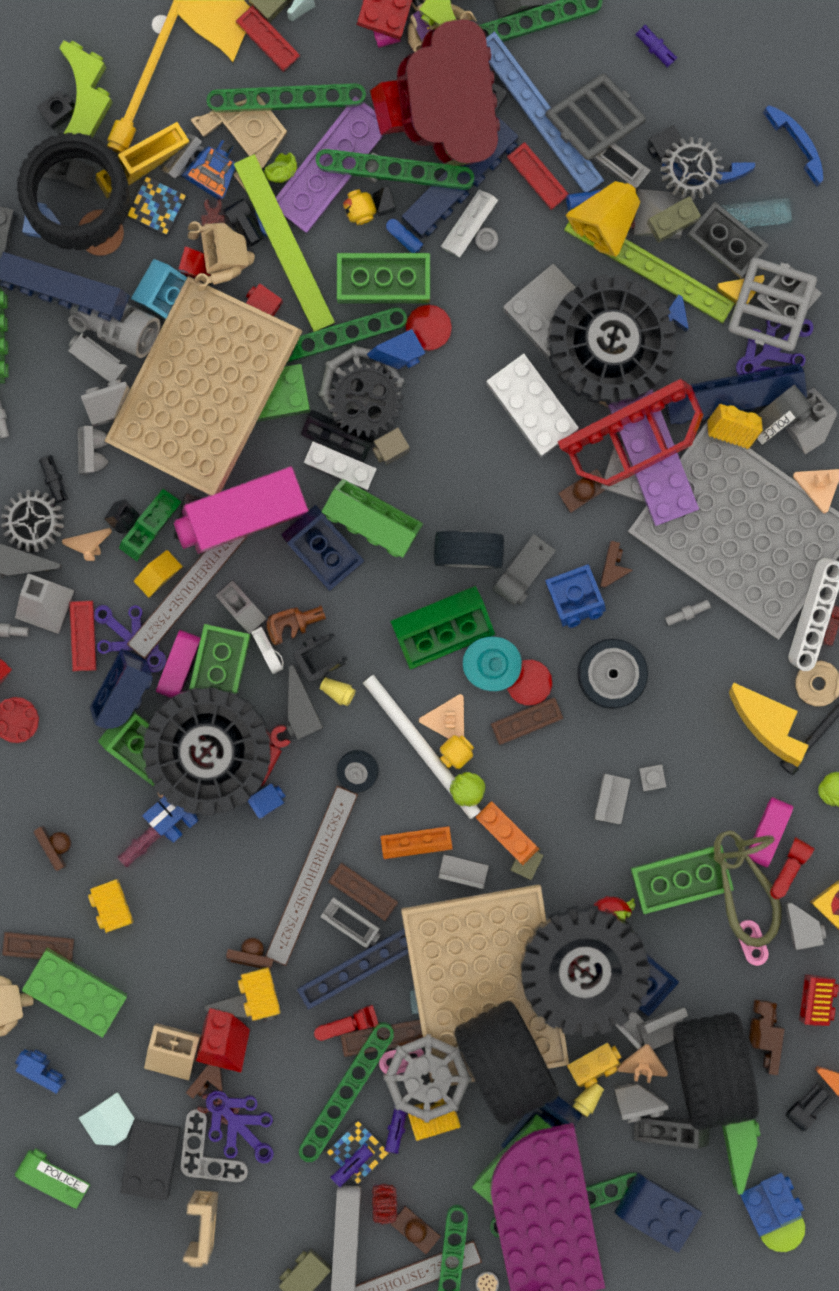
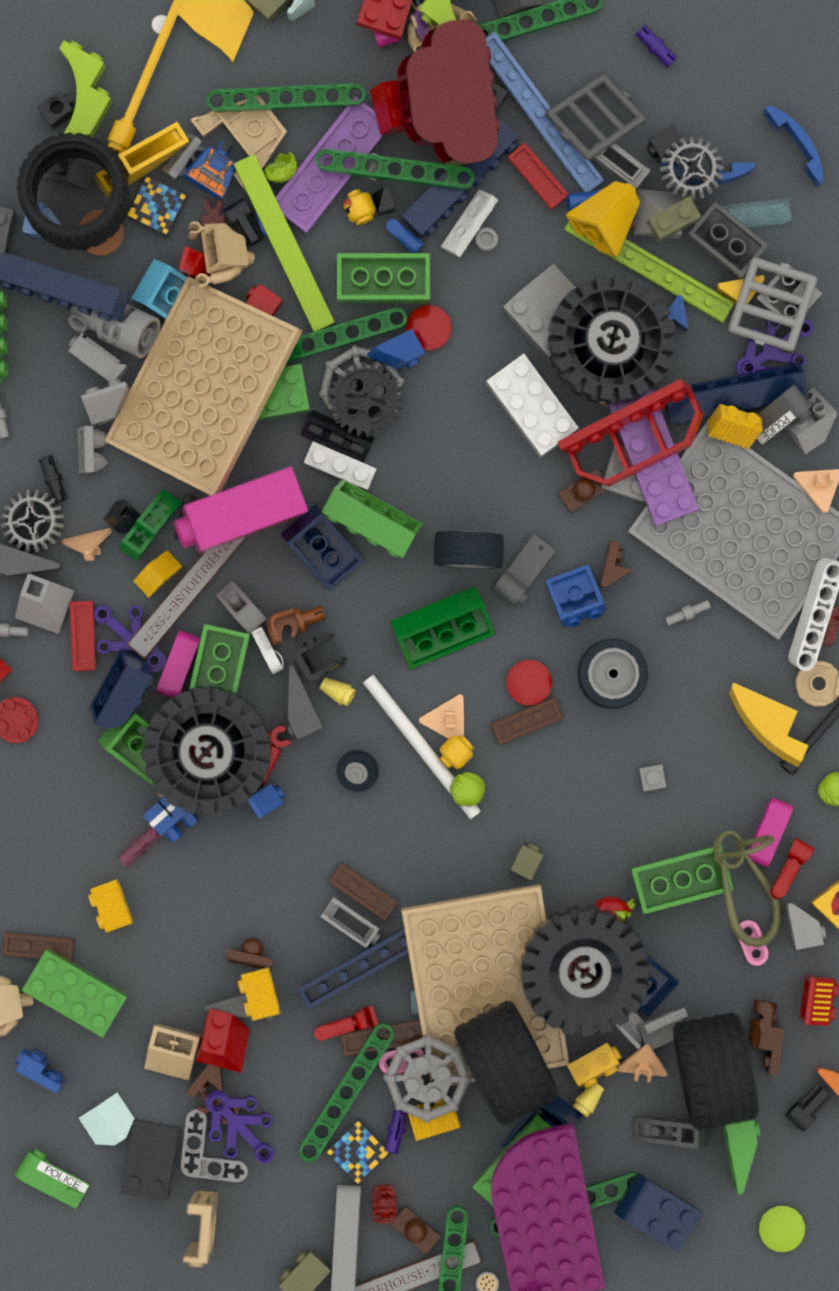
(53, 846): reddish brown tile -> none
(267, 39): red plate -> none
(311, 875): light grey tile -> none
(362, 1154): dark purple pin -> none
(390, 447): dark tan brick -> none
(416, 842): orange plate -> none
(463, 871): light grey panel -> none
(492, 663): teal hat -> none
(507, 833): orange plate -> none
(612, 799): light grey panel -> none
(637, 1101): light grey slope -> none
(772, 1204): blue plate -> none

